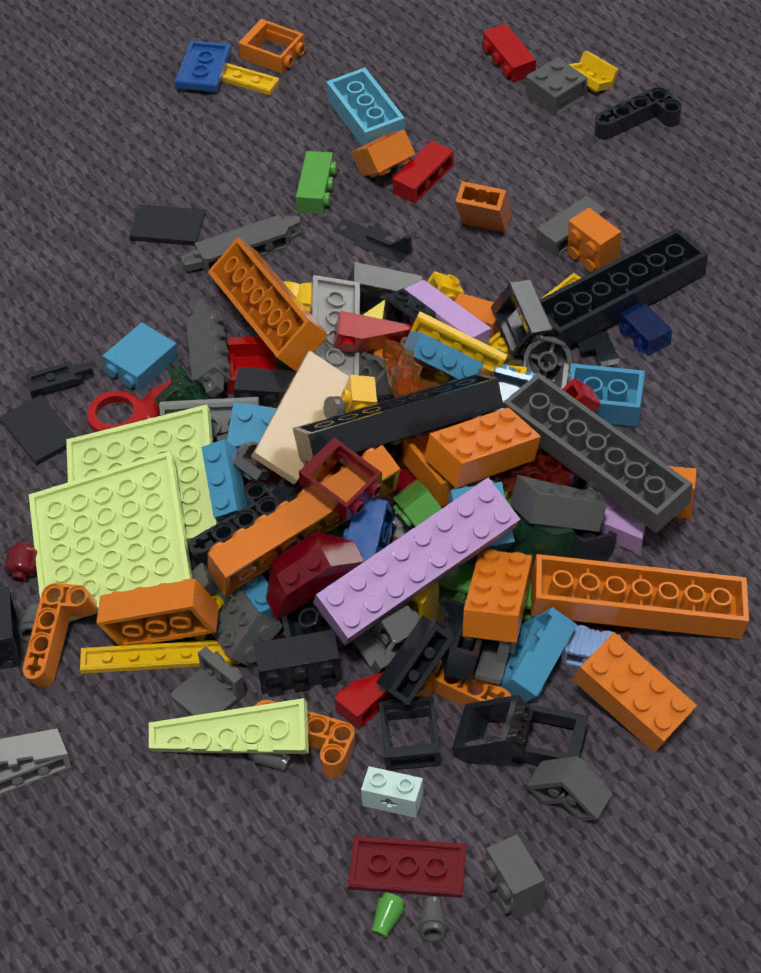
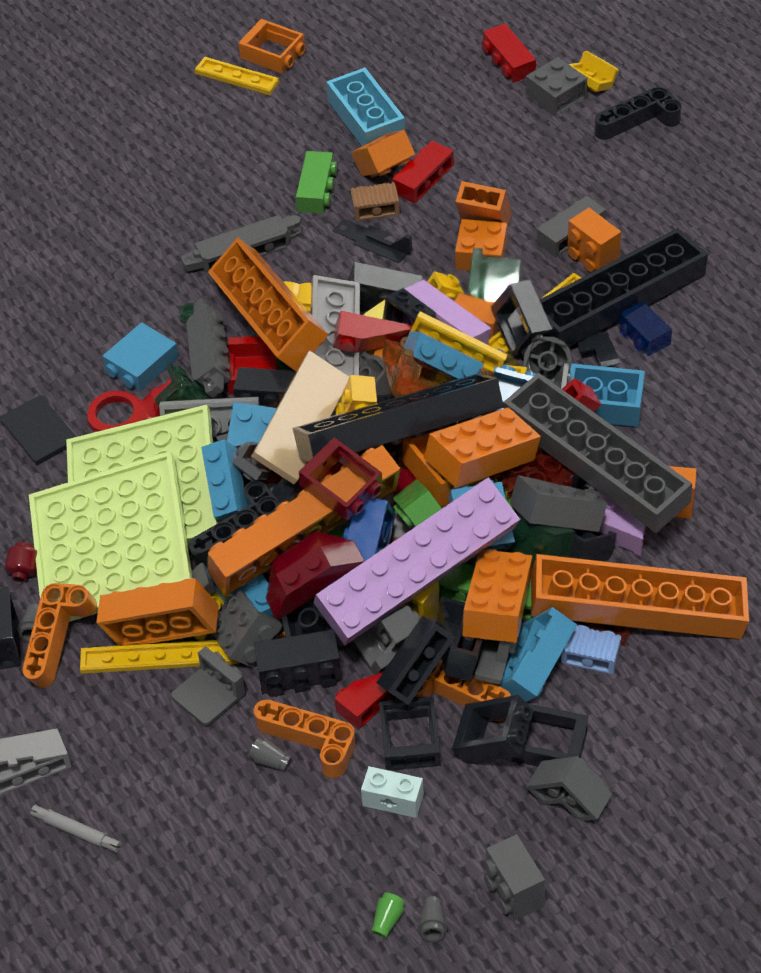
(58, 377): black hinge -> none
(75, 828): none -> light grey piece
(167, 225): black tile -> none
(186, 311): none -> clear green plate
(203, 66): blue tile -> none
(253, 729): yellowish green wing -> none
(333, 406): dark grey tile -> none
(375, 201): none -> medium nougat brick
(407, 866): dark red tile -> none
(479, 234): none -> orange brick
(491, 275): none -> clear green bracket
(634, 692): orange brick -> none

